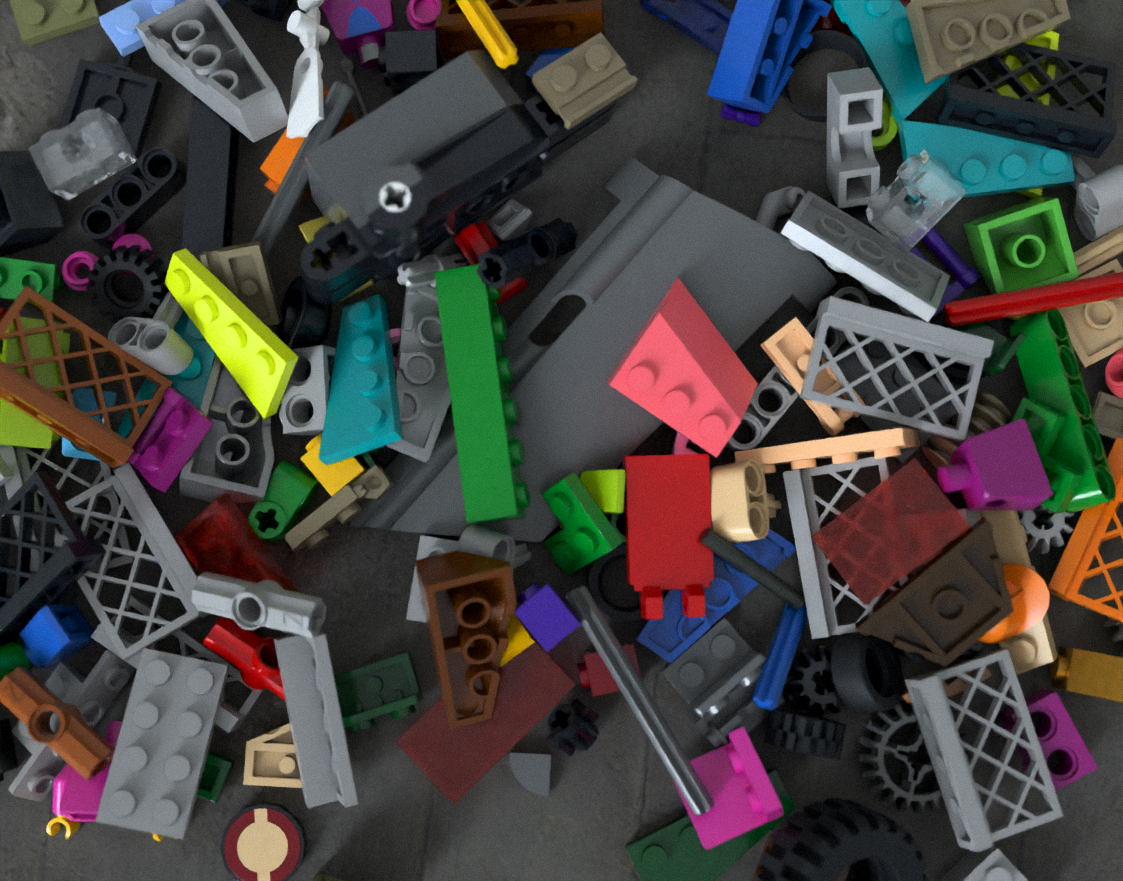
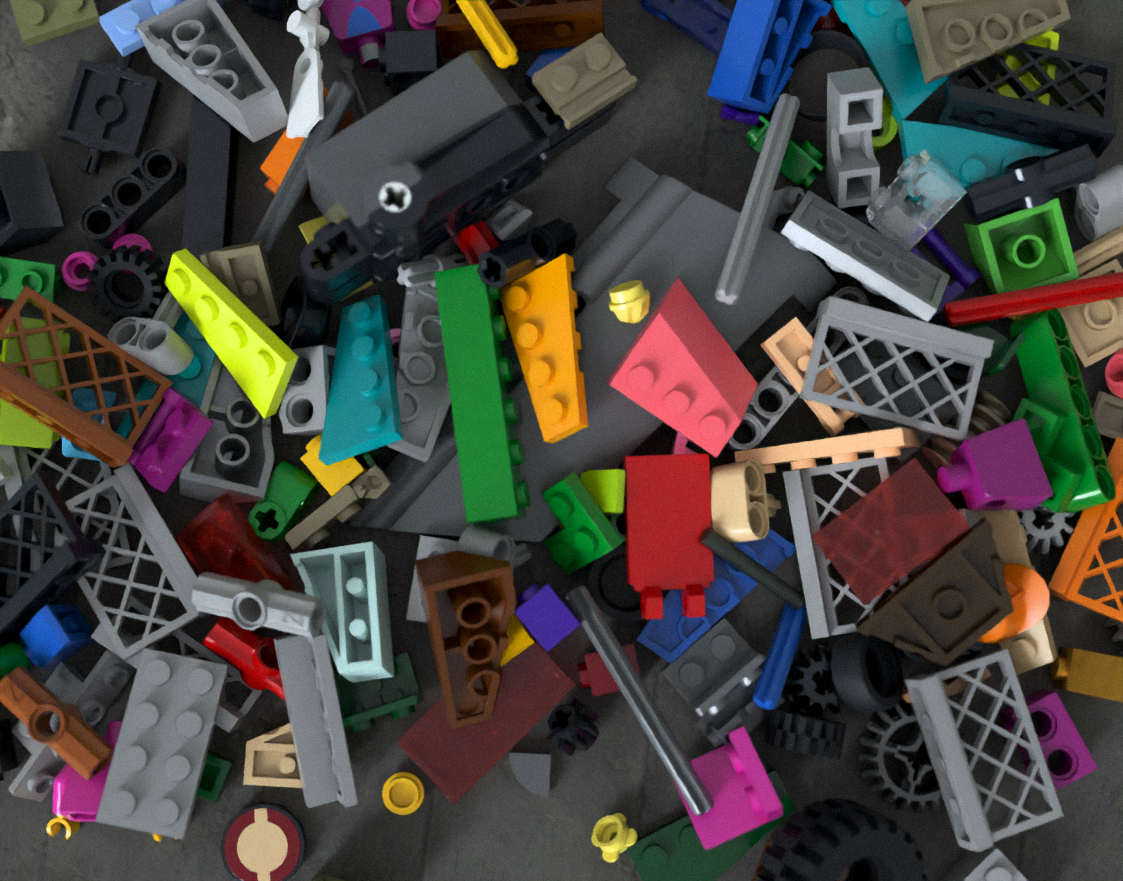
(82, 153): clear brick -> none
(357, 609): none -> light aqua wedge
(403, 793): none -> yellow plate
(547, 345): none -> light orange wing
(604, 835): none -> light yellow plate
(630, 301): none -> light yellow plate
(757, 200): none -> light grey axle
(799, 159): none -> green hinge
(1030, 182): none -> black piece

